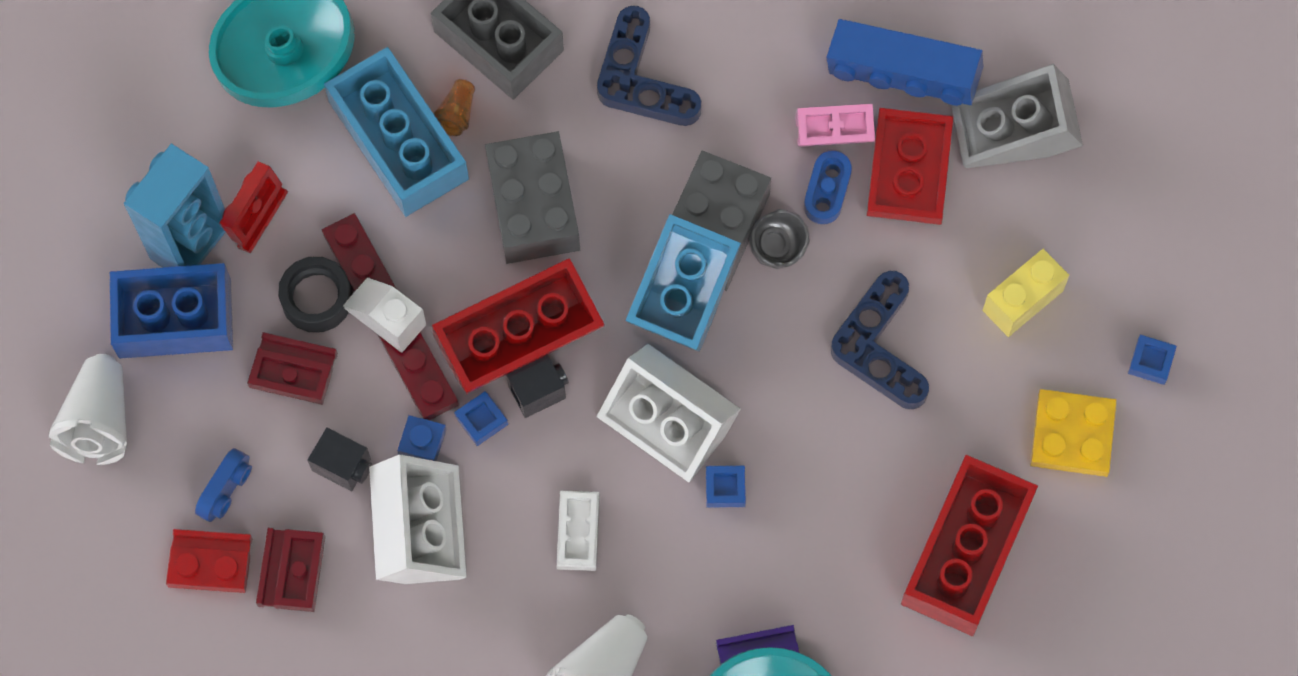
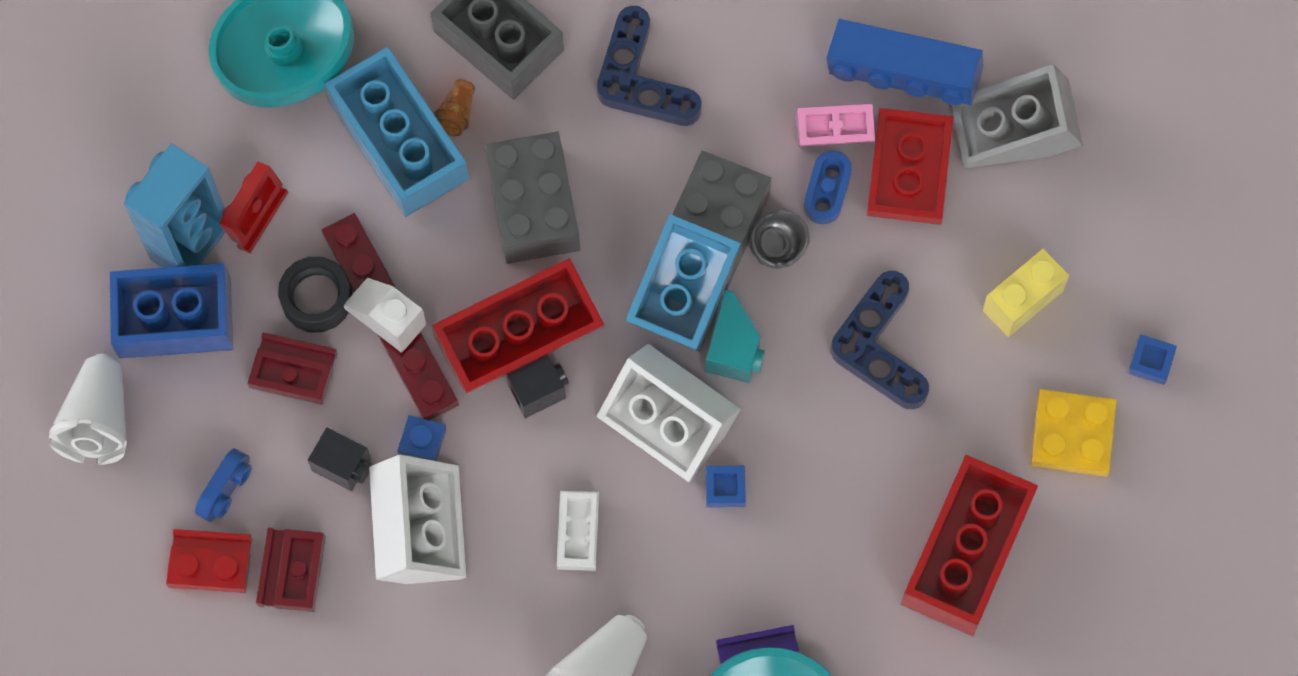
(481, 418): blue plate -> none
(734, 343): none -> teal slope

